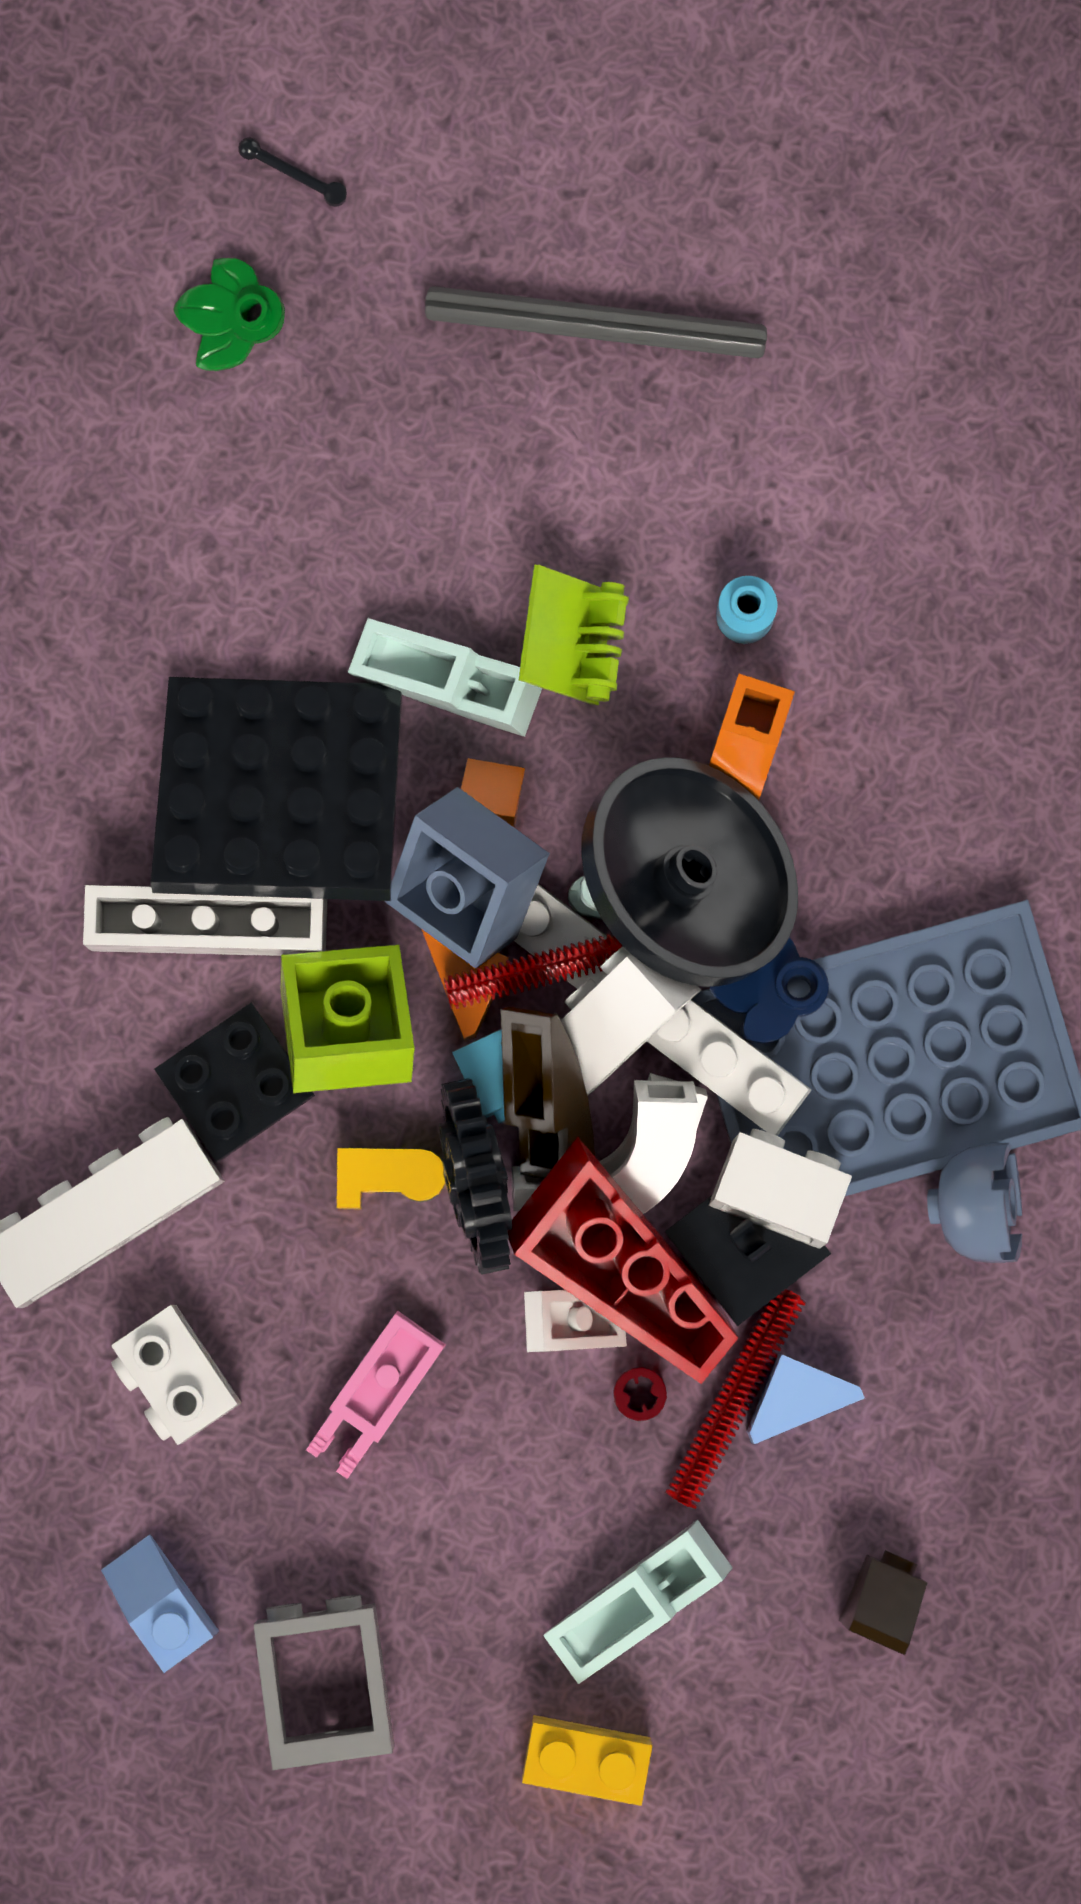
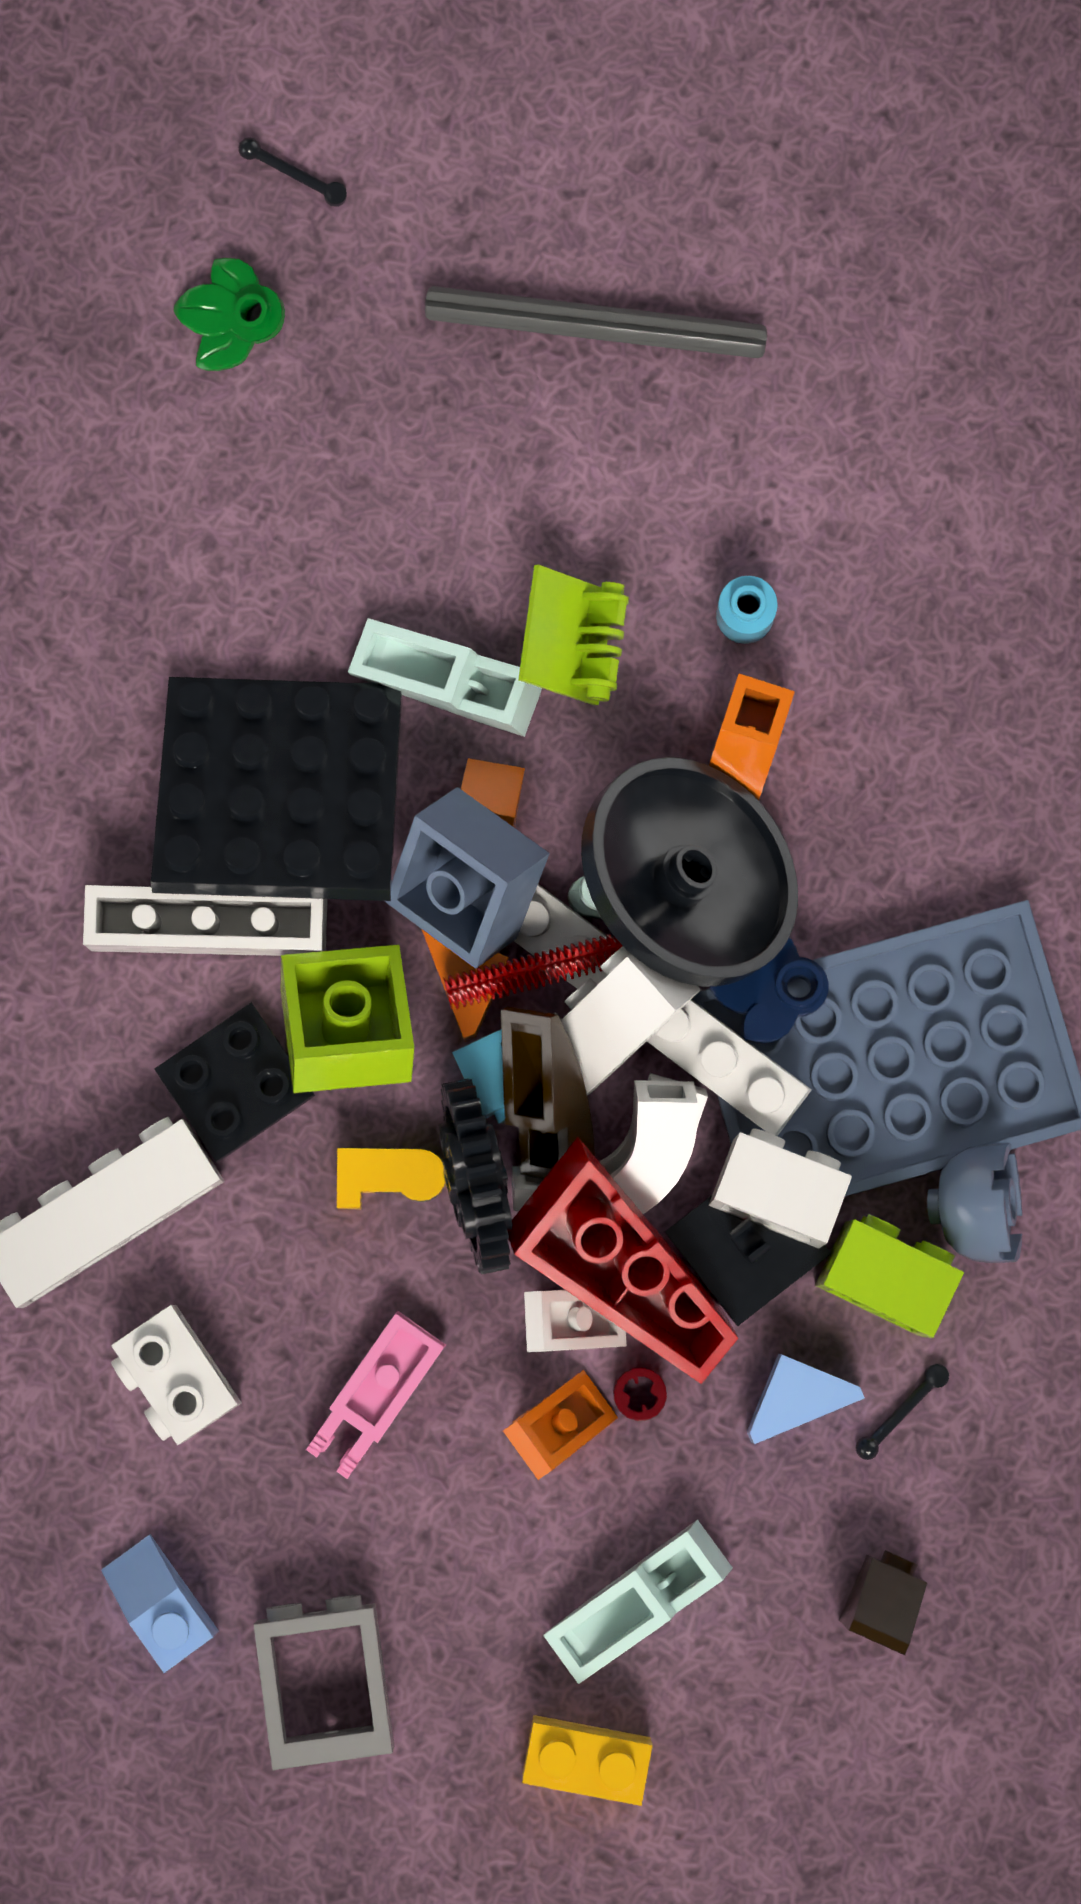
(560, 1424): none -> orange slope
(735, 1398): red axle -> none
(890, 1277): none -> lime brick
(935, 1377): none -> black hinge

